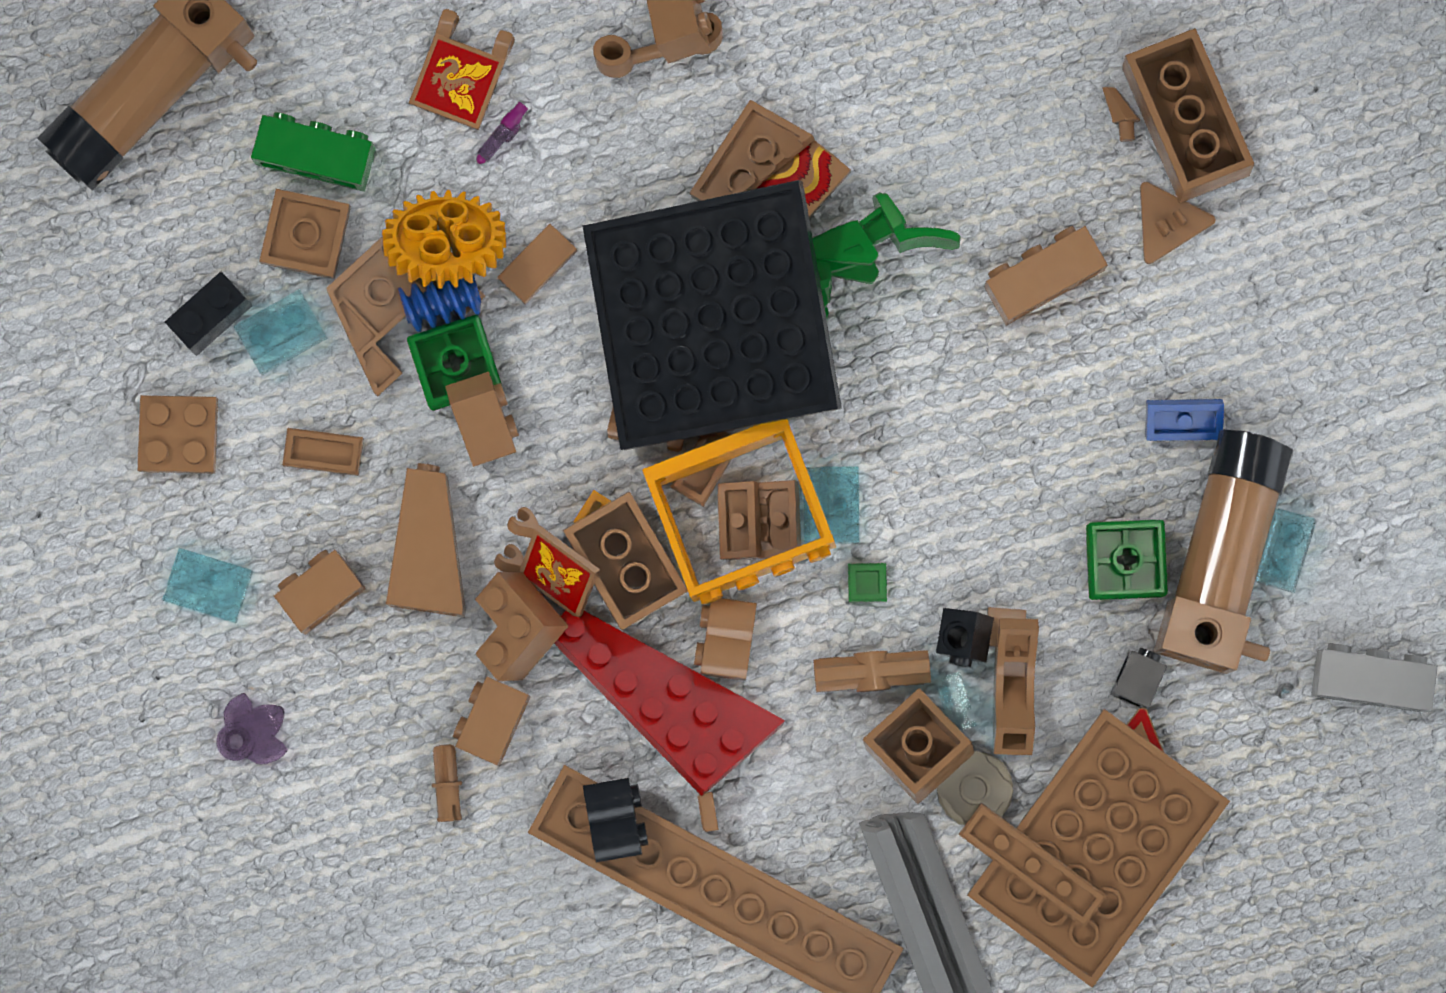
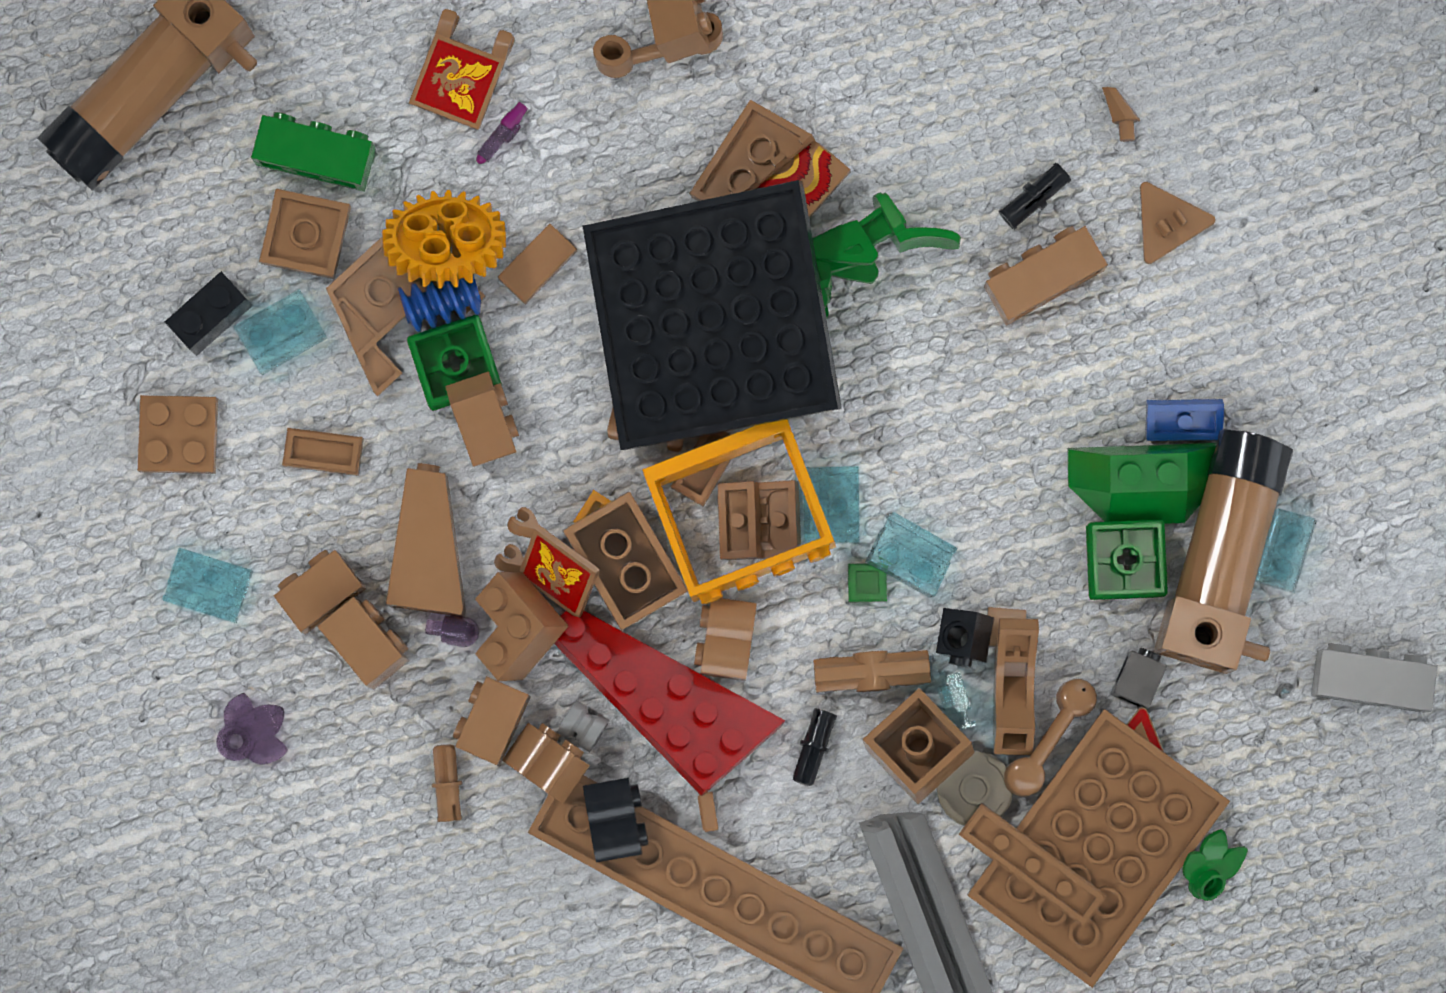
(364, 643): none -> medium nougat brick
(454, 630): none -> clear purple cylinder
(546, 762): none -> medium nougat brick
(583, 726): none -> light grey wheel
(814, 747): none -> black axle
(911, 555): none -> clear light blue plate
(1027, 774): none -> medium nougat piece
(1035, 196): none -> black pin
(1141, 480): none -> green wedge
(1187, 115): medium nougat brick -> none
(1212, 866): none -> green plate

